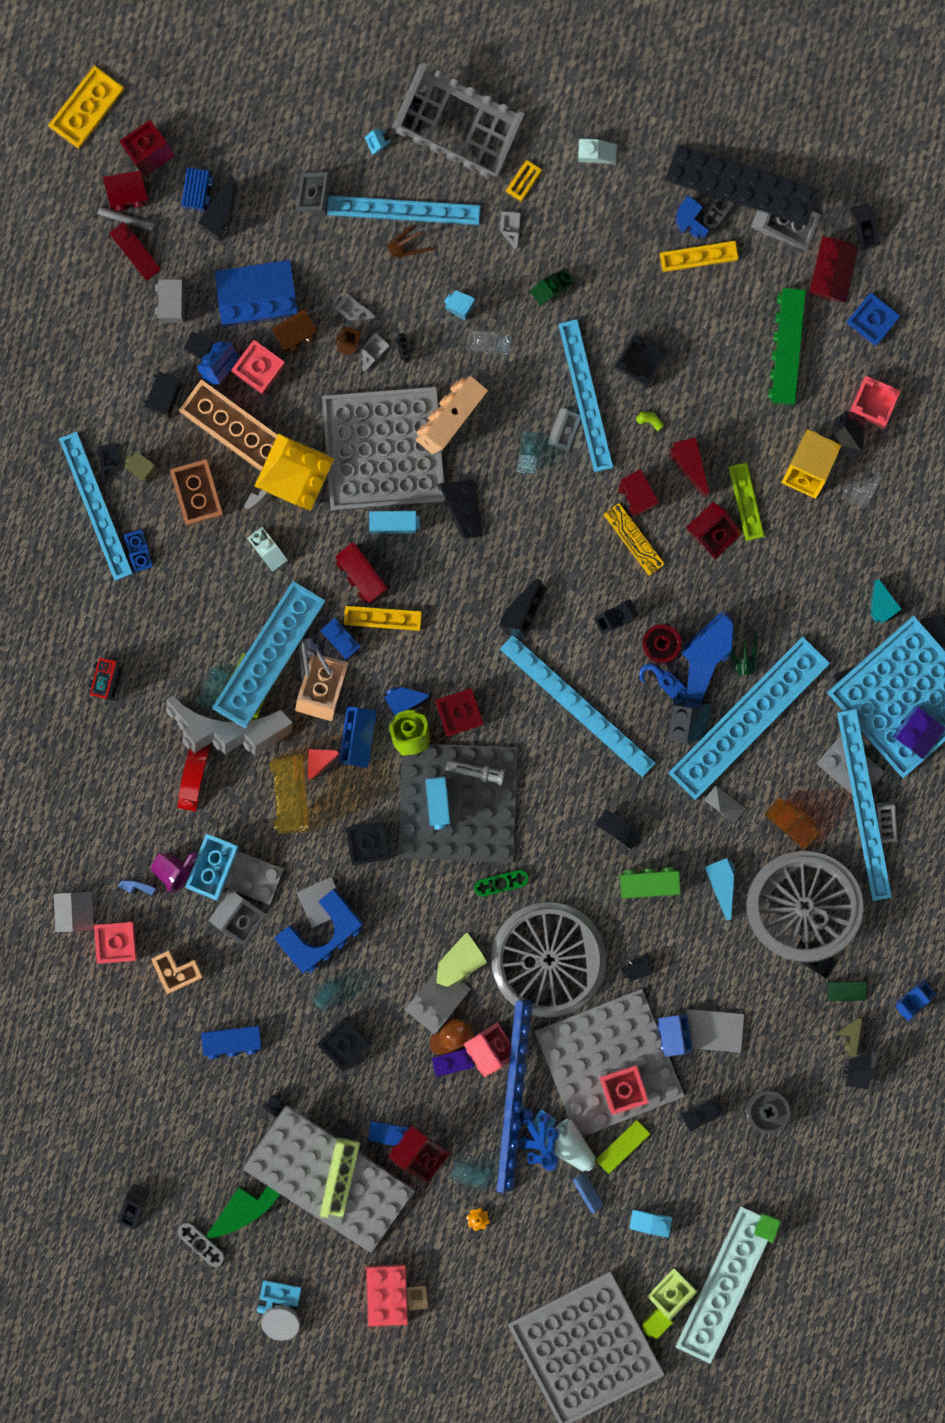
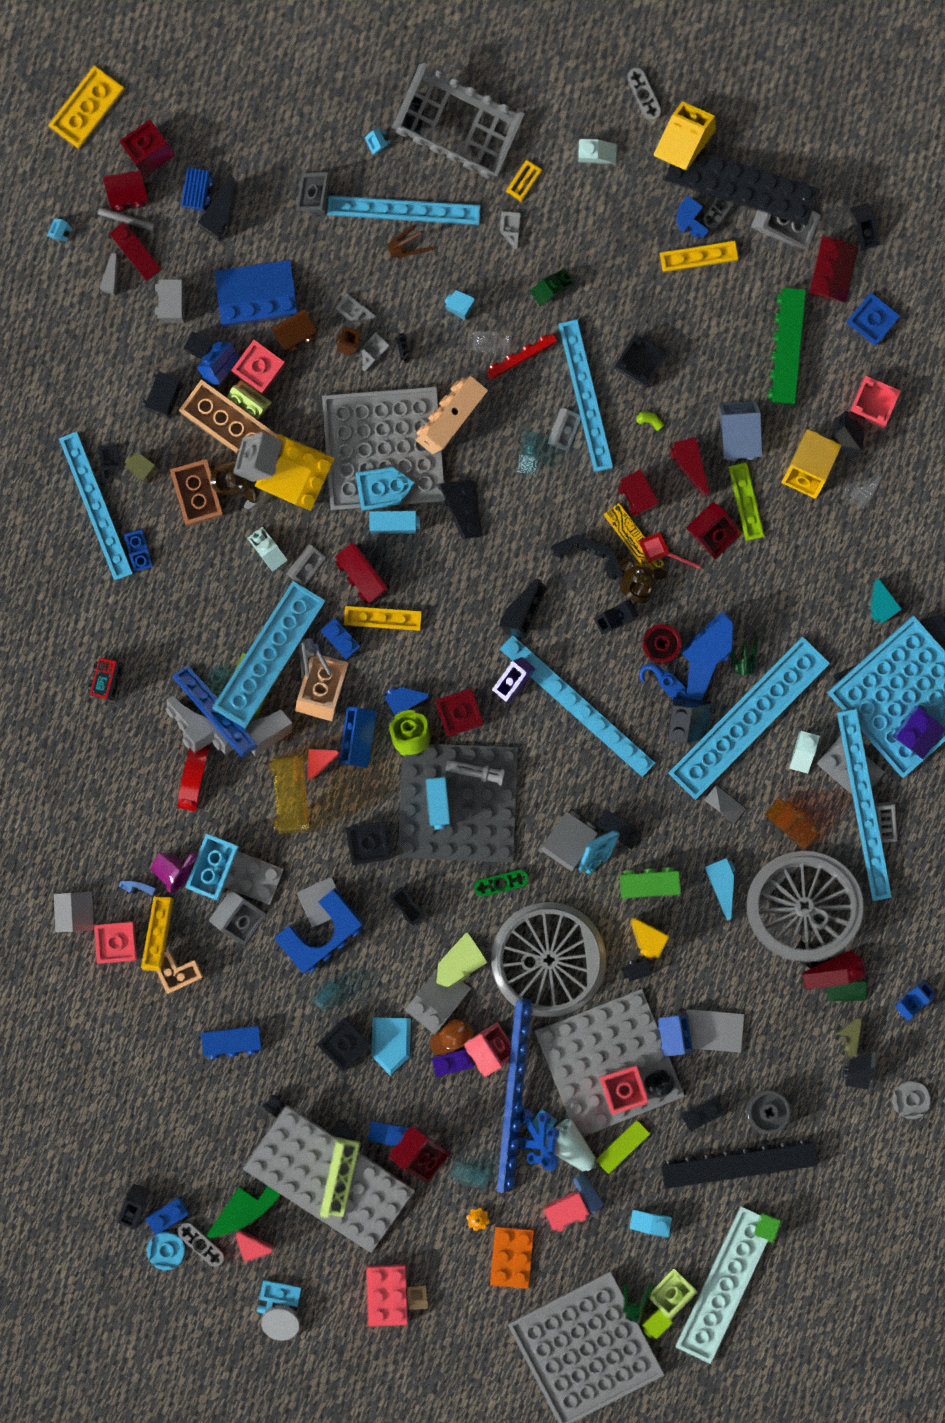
(57, 229): none -> medium azure tile
(109, 279): none -> light grey slope
(157, 933): none -> yellow tile
(167, 1216): none -> blue brick
(169, 1244): none -> medium azure tile
(205, 699): none -> blue tile
(235, 483): none -> dark brown piece
(249, 399): none -> yellowish green bracket
(251, 1246): none -> coral slope
(257, 457): none -> light grey container
(306, 565): none -> light grey slope
(382, 488): none -> medium azure tile
(391, 1042): none -> medium azure tile
(411, 911): none -> black brick
(511, 1257): none -> orange plate
(514, 679): none -> dark purple brick
(527, 352): none -> red plate
(564, 547): none -> black slope
(565, 1211): none -> coral container
(569, 840): none -> light grey slope
(598, 851): none -> medium azure tile
(634, 1311): none -> dark green plant
(639, 580): none -> dark brown piece
(648, 939): none -> yellow slope
(654, 105): none -> light grey beam
(655, 548): none -> piece
(659, 1083): none -> black hair
(685, 135): none -> yellow slope
(738, 1165): none -> black brick
(740, 430): none -> sand blue slope
(804, 751): none -> light aqua slope
(834, 972): none -> dark red slope
(911, 1100): none -> light grey tile

